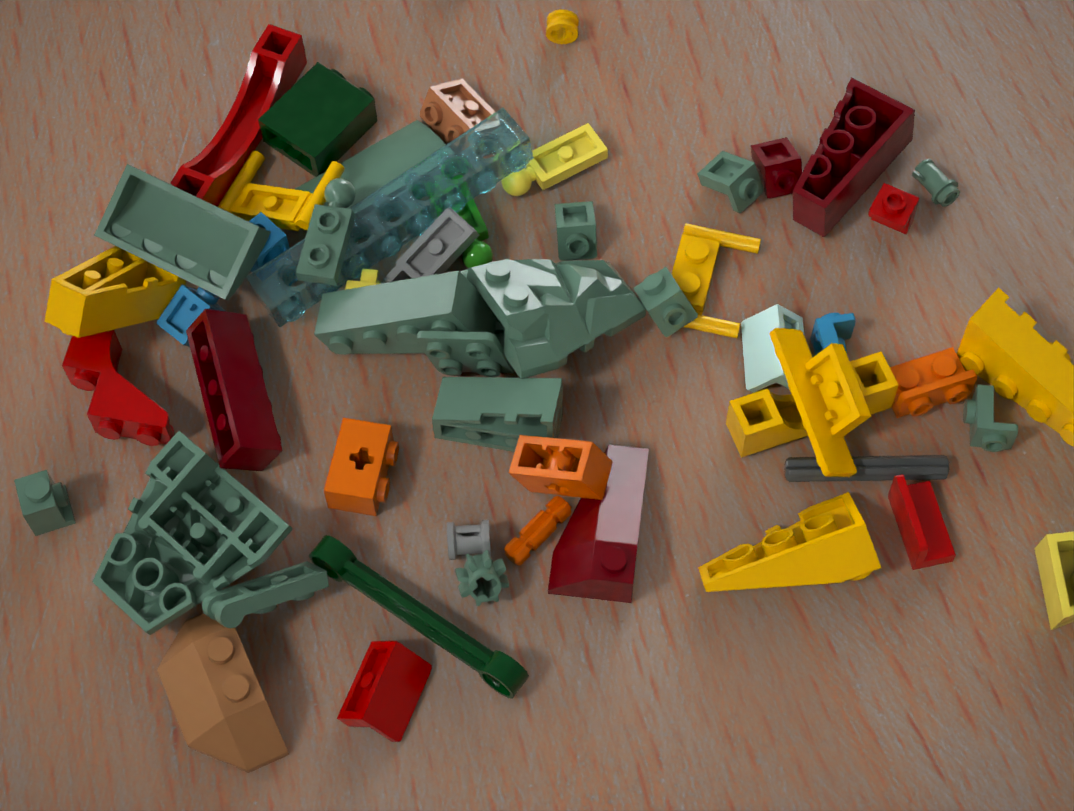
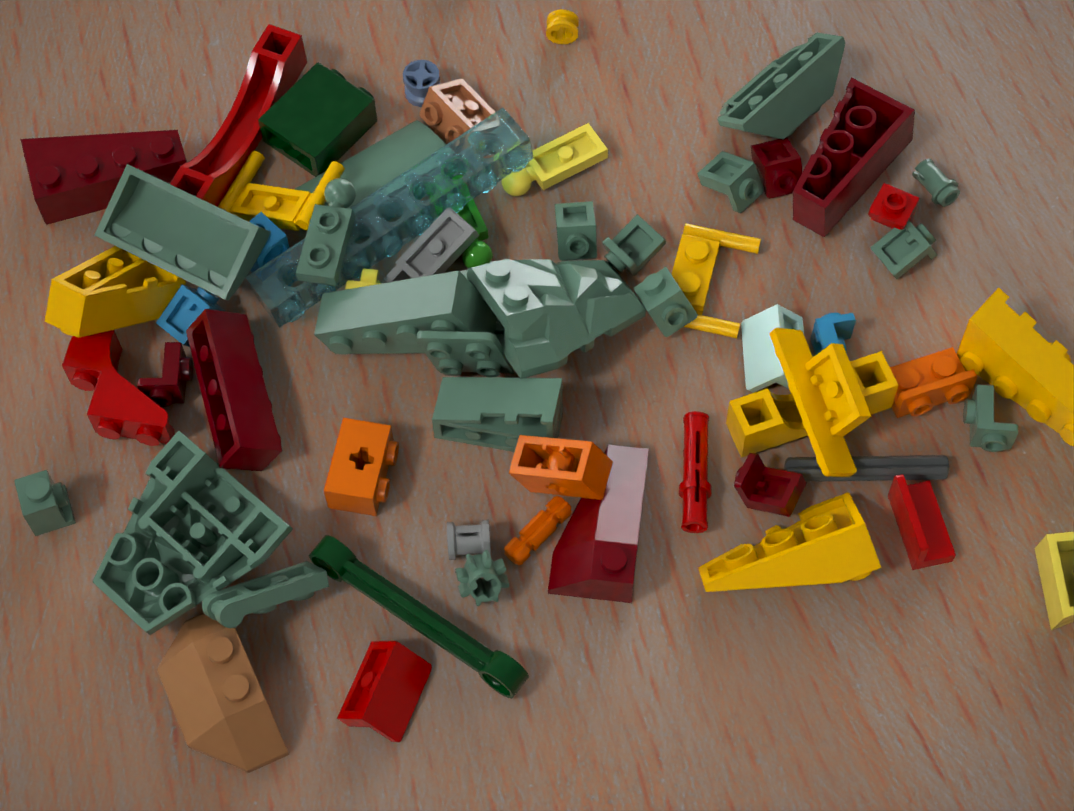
(81, 172): none -> dark red wedge
(175, 373): none -> dark red bracket
(417, 74): none -> sand blue wheel
(633, 246): none -> sand green bracket
(695, 485): none -> red pin
(768, 487): none -> dark red bracket
(787, 89): none -> sand green wedge
(904, 248): none -> sand green bracket

